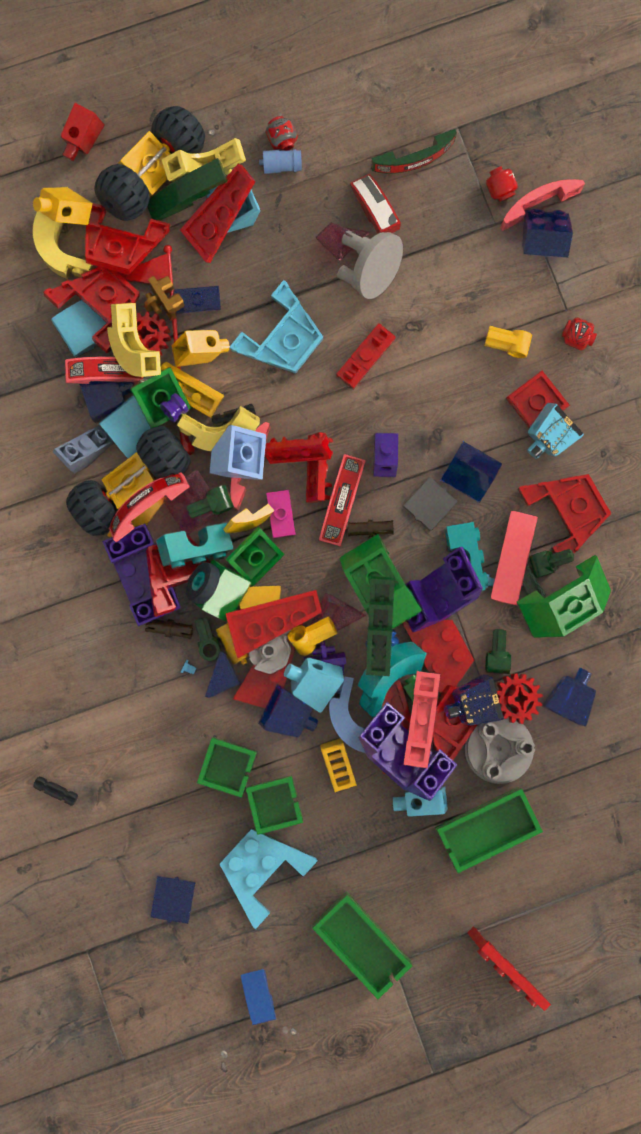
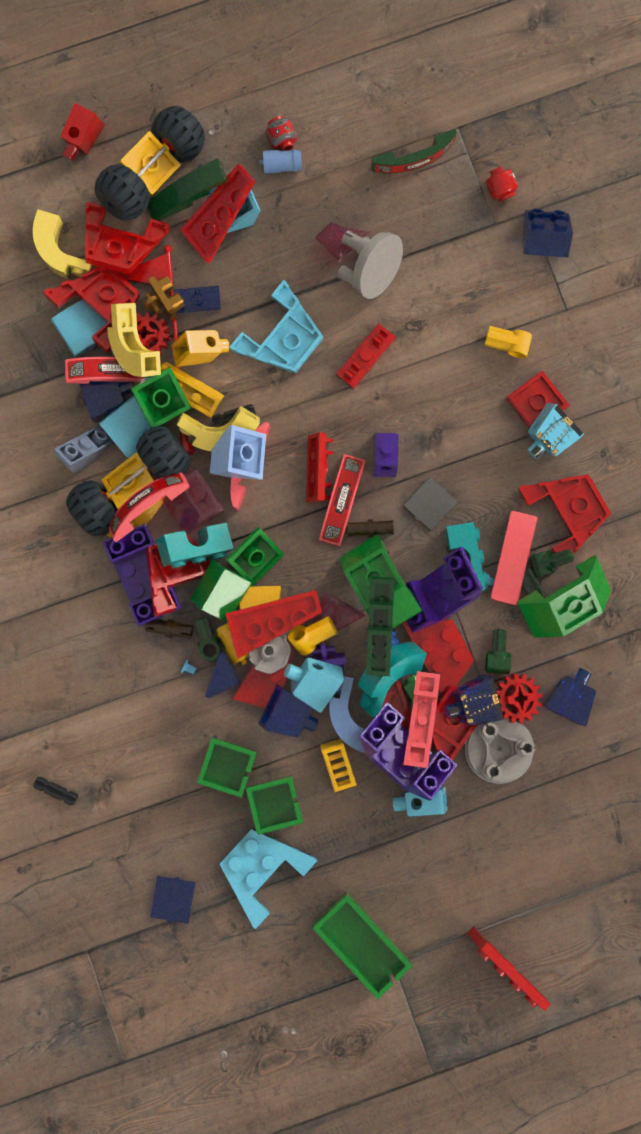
(54, 204): yellow torso -> none
(174, 407): dark purple wheel -> none
(182, 163): light yellow arch -> none
(202, 583): black bush -> none
(217, 501): dark green axle -> none
(246, 521): yellow slope -> none
(258, 997): blue slope -> none
(281, 518): dark pink plate -> none
(298, 450): red plate -> none
(375, 205): slope -> none
(471, 472): clear blue slope -> none
(488, 829): green piece -> none
(563, 189): coral slope -> none
(579, 333): red head -> none

